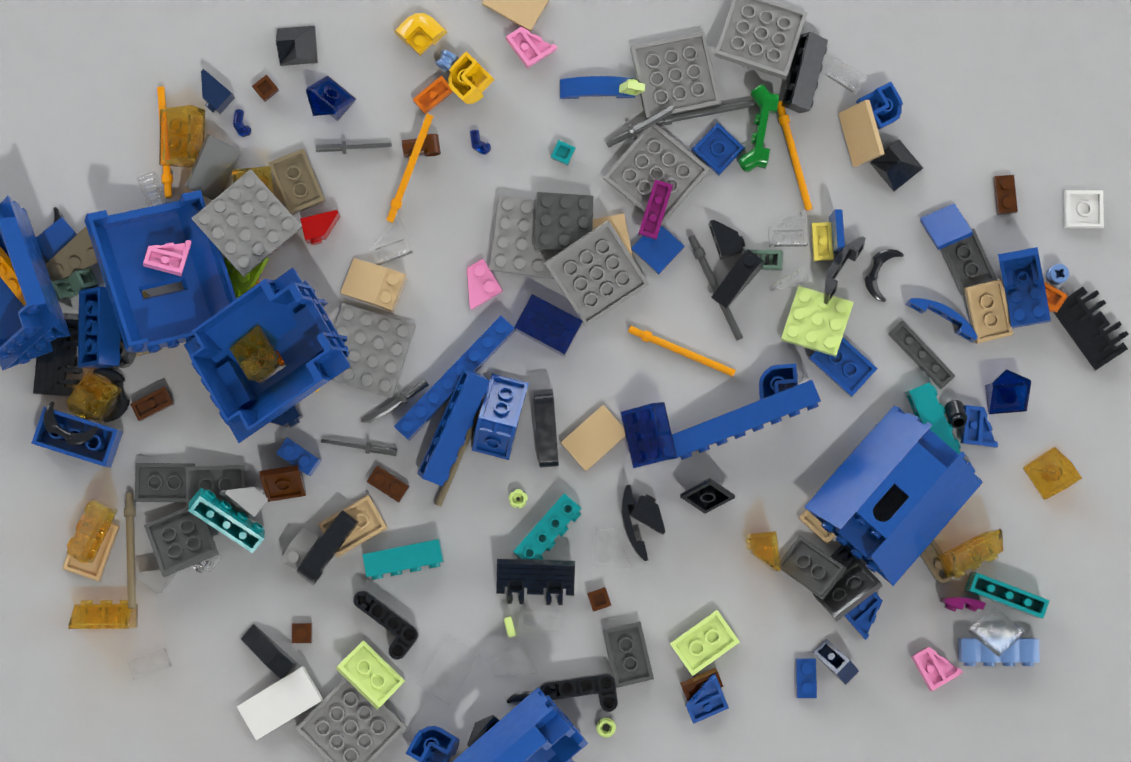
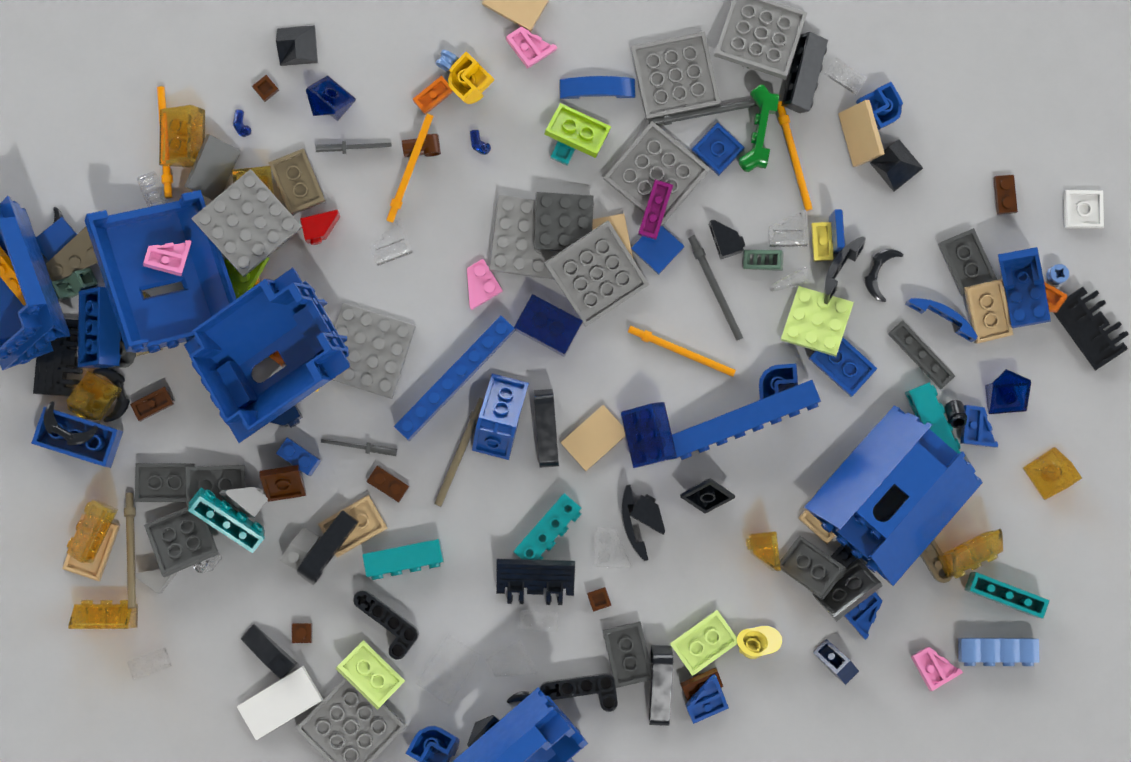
(214, 93): dark blue slope -> none
(255, 355): clear yellow slope -> none
(374, 285): tan slope -> none
(403, 398): dark grey sword -> none
(420, 32): yellow brick -> none
(453, 427): blue brick -> none
(510, 626): yellowish green tile -> none
(518, 493): yellowish green plate -> none
(577, 130): none -> lime plate
(608, 733): yellowish green plate -> none
(632, 87): yellowish green plate -> none
(640, 127): dark grey sword -> none
(661, 685): none -> beam
(738, 278): black slope -> none
(759, 641): none -> light yellow piece
(806, 678): blue plate -> none
(946, 226): tile -> none
(954, 603): magenta slope -> none
(996, 631): clear tile -> none

